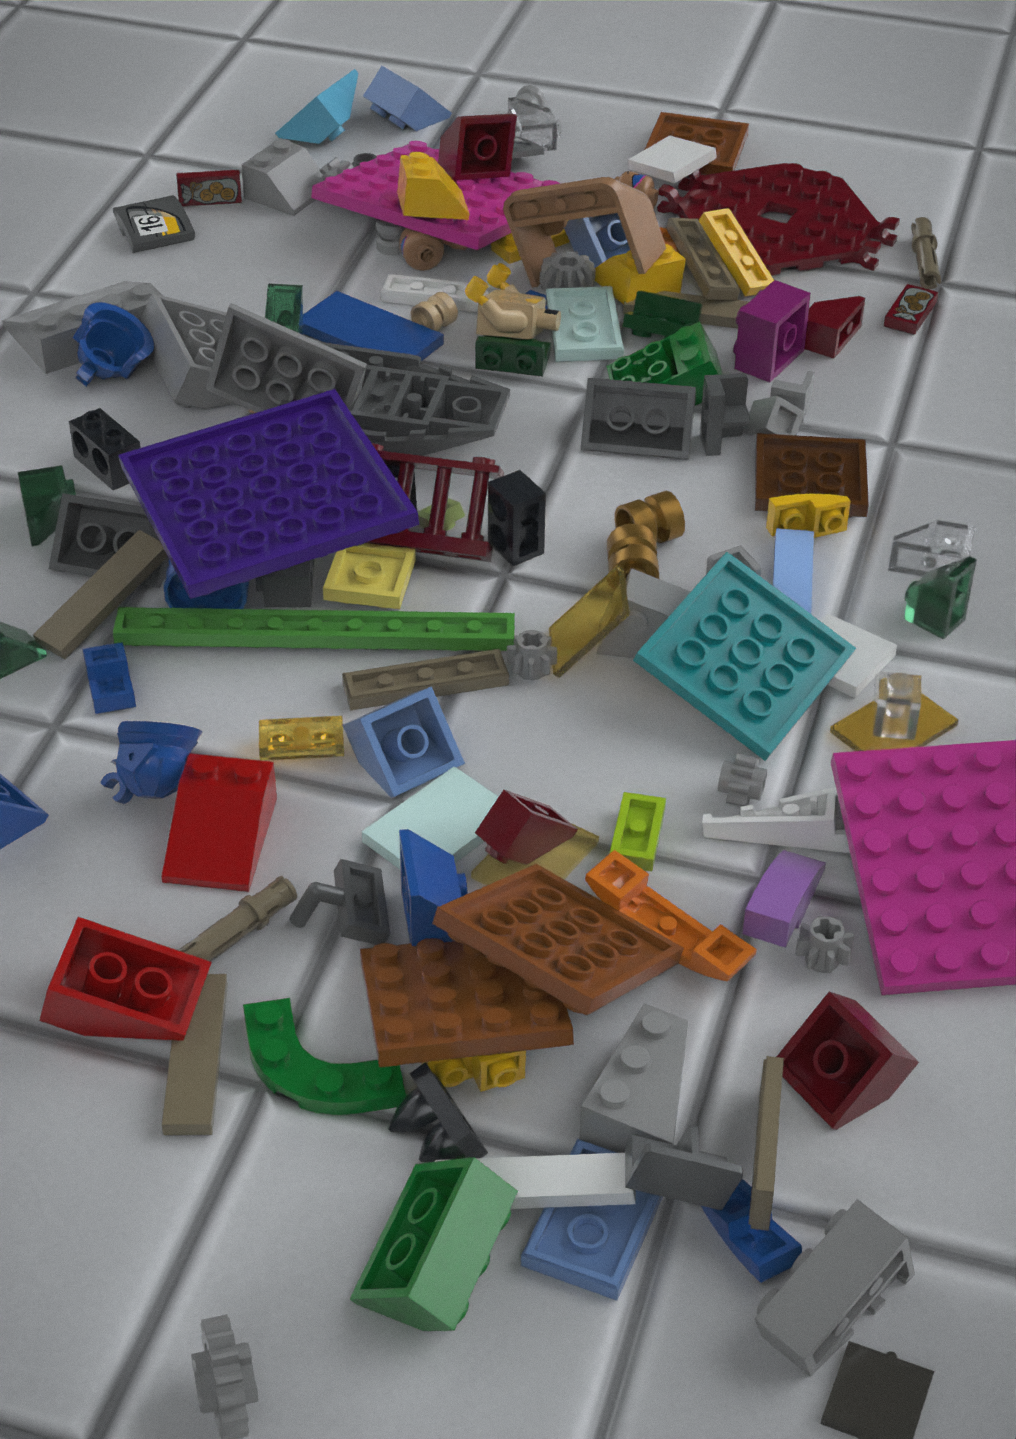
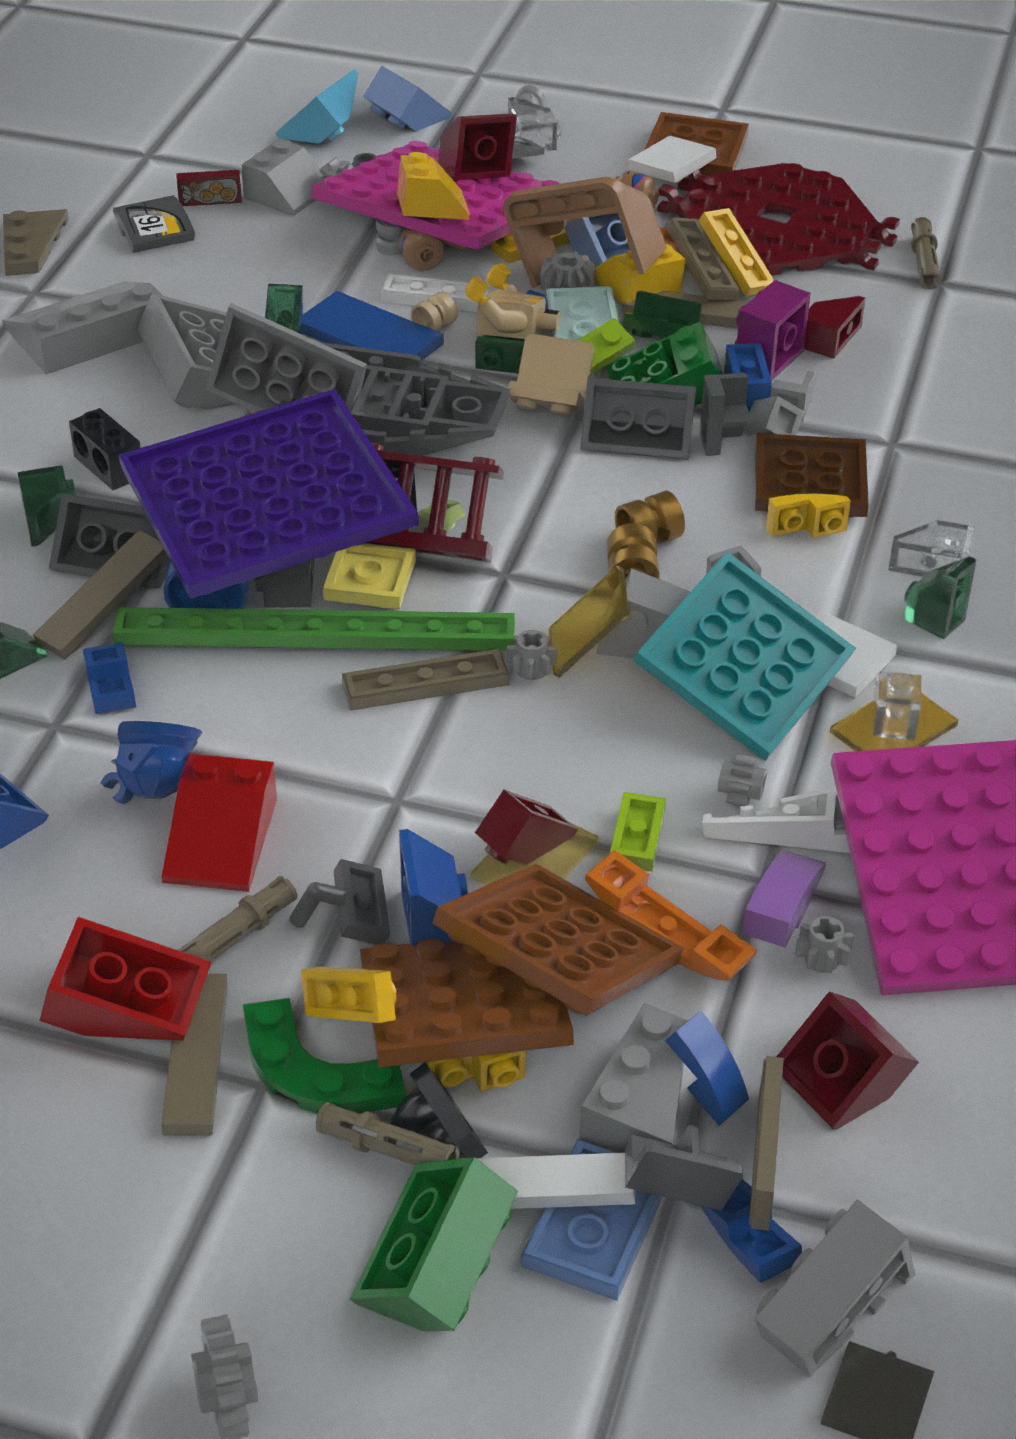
(29, 239): none -> dark tan wing
(110, 343): blue helmet -> none
(301, 738): clear yellow plate -> none
(339, 1123): none -> dark tan pin
(349, 994): none -> yellow plate
(404, 742): medium blue slope -> none
(441, 812): light aqua tile -> none
(516, 517): black brick -> none
(553, 374): none -> tan bracket
(609, 343): none -> lime plate
(718, 1080): none -> blue slope
(749, 360): none -> blue panel
(794, 565): light blue tile -> none
(910, 309): tile -> none

